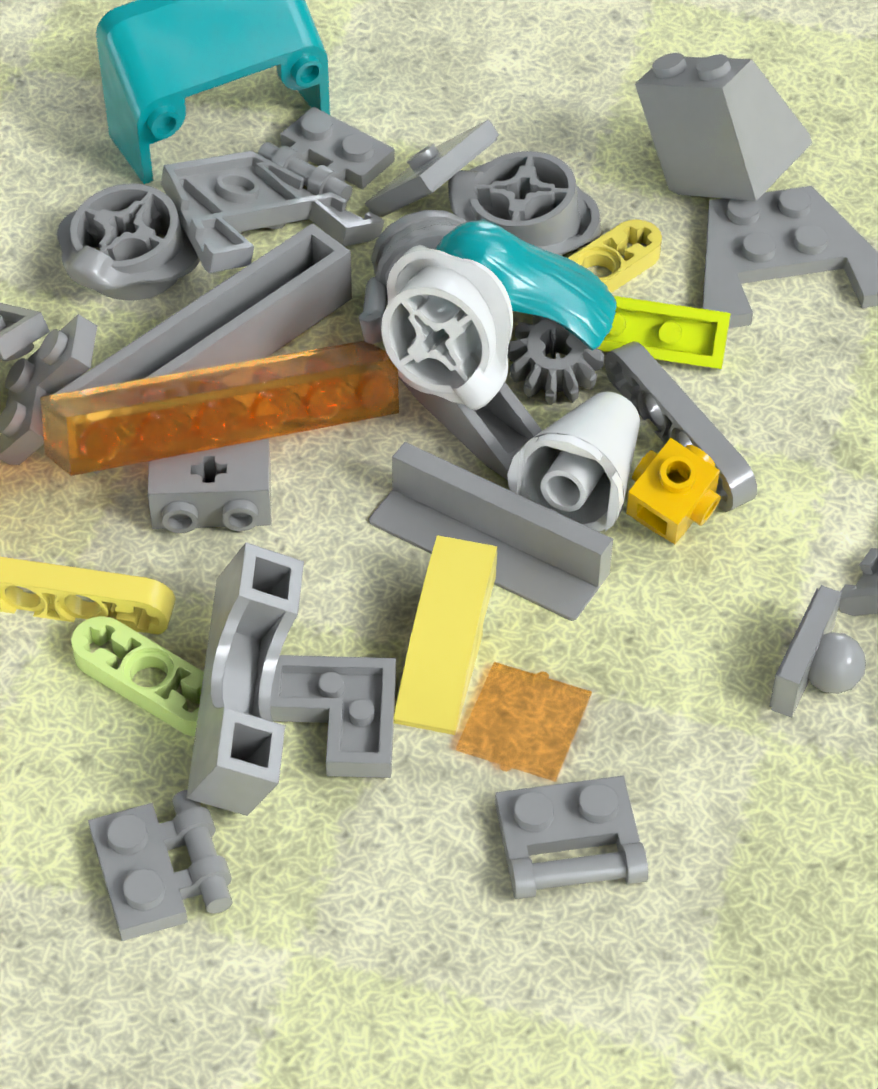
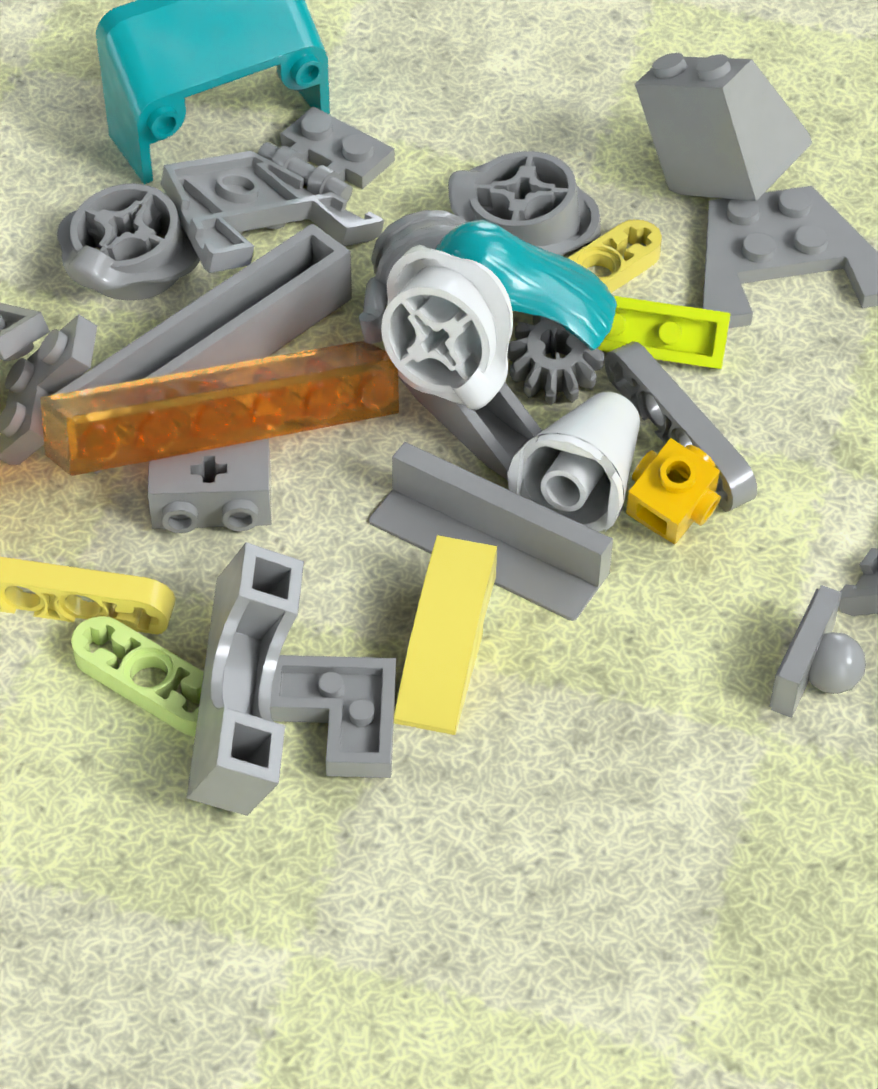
(139, 872): light grey plate -> none
(432, 168): light grey plate -> none
(524, 721): clear orange piece -> none
(569, 819): light grey plate -> none

